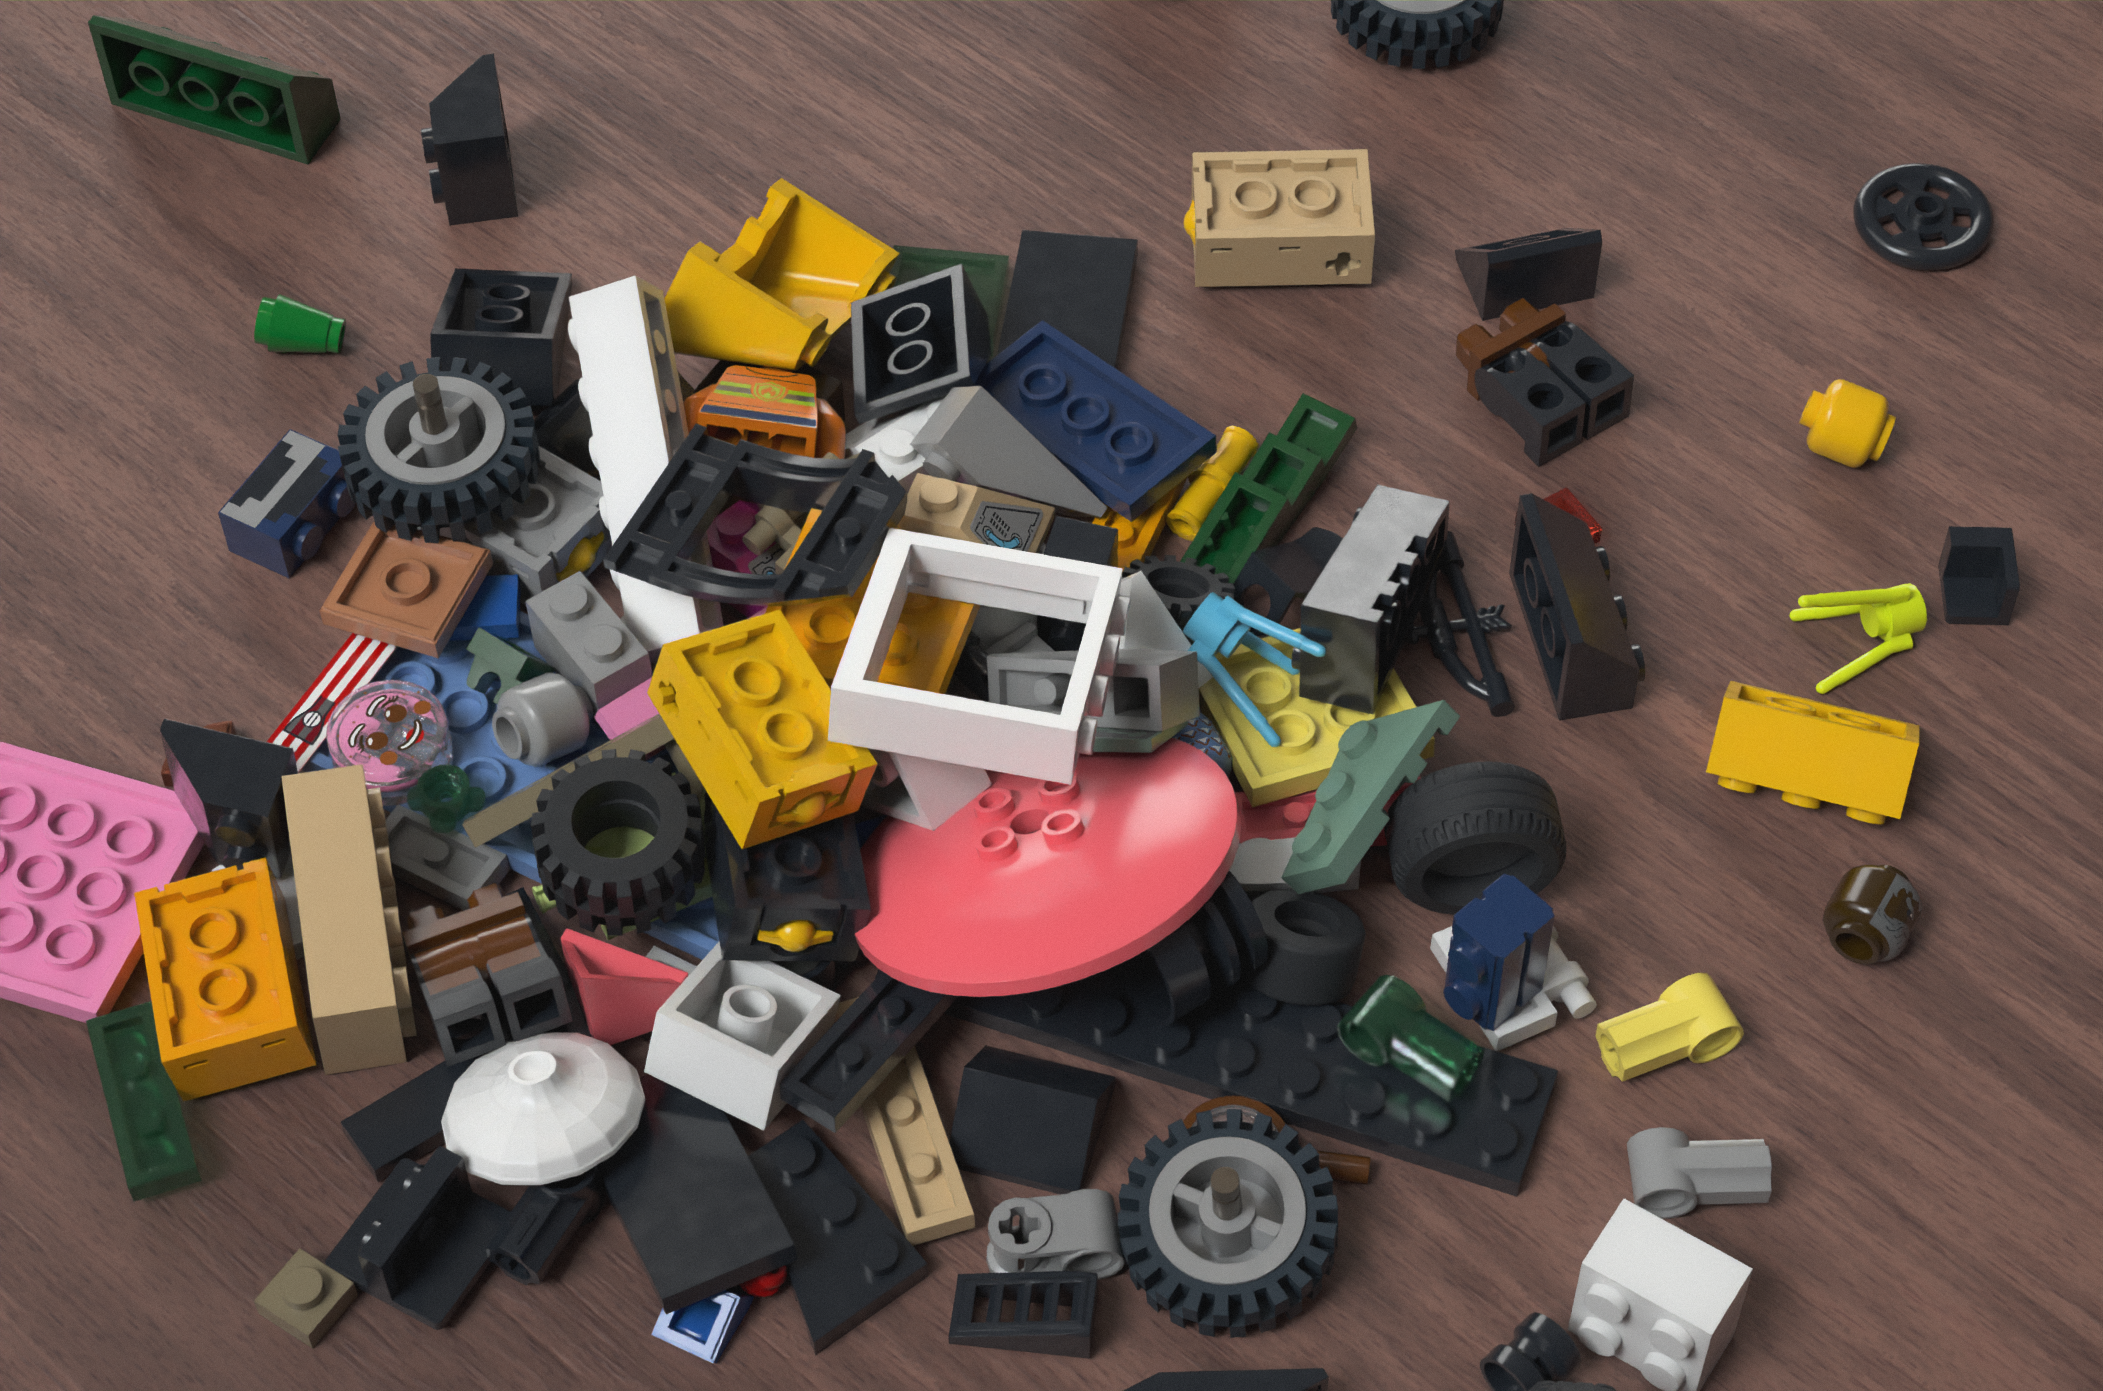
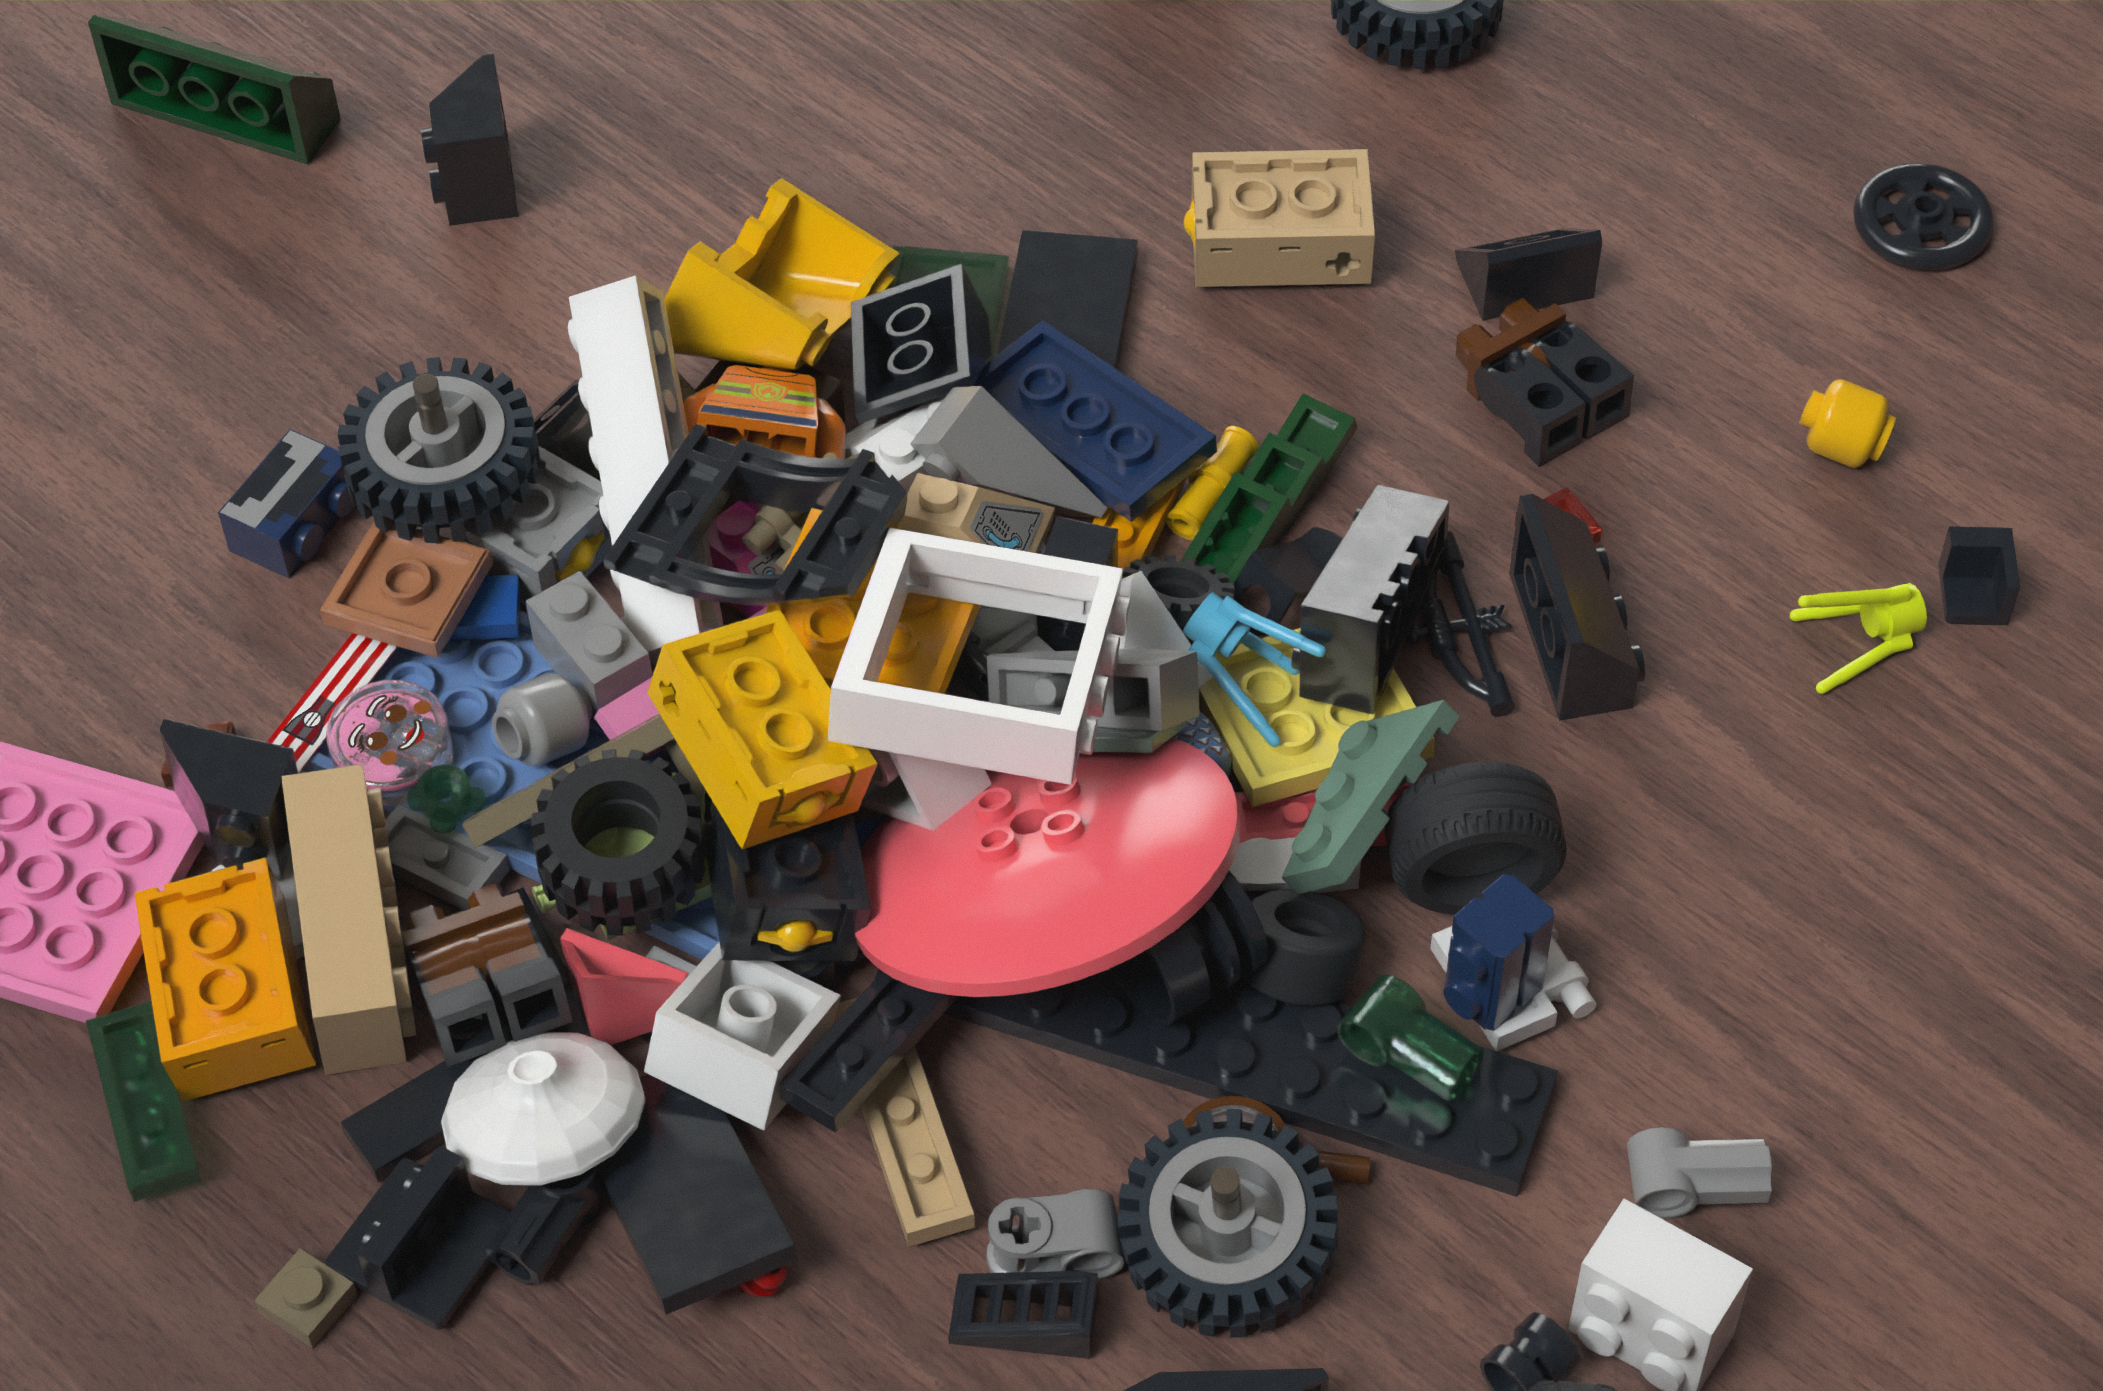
(297, 327): green cone -> none
(503, 659): tile -> none
(508, 323): black slope -> none
(705, 1325): blue slope -> none
(845, 1245): black wing -> none
(1029, 1119): black slope -> none
(1684, 1022): light yellow piece -> none
(1813, 752): yellow slope -> none
(1872, 914): dark brown head -> none

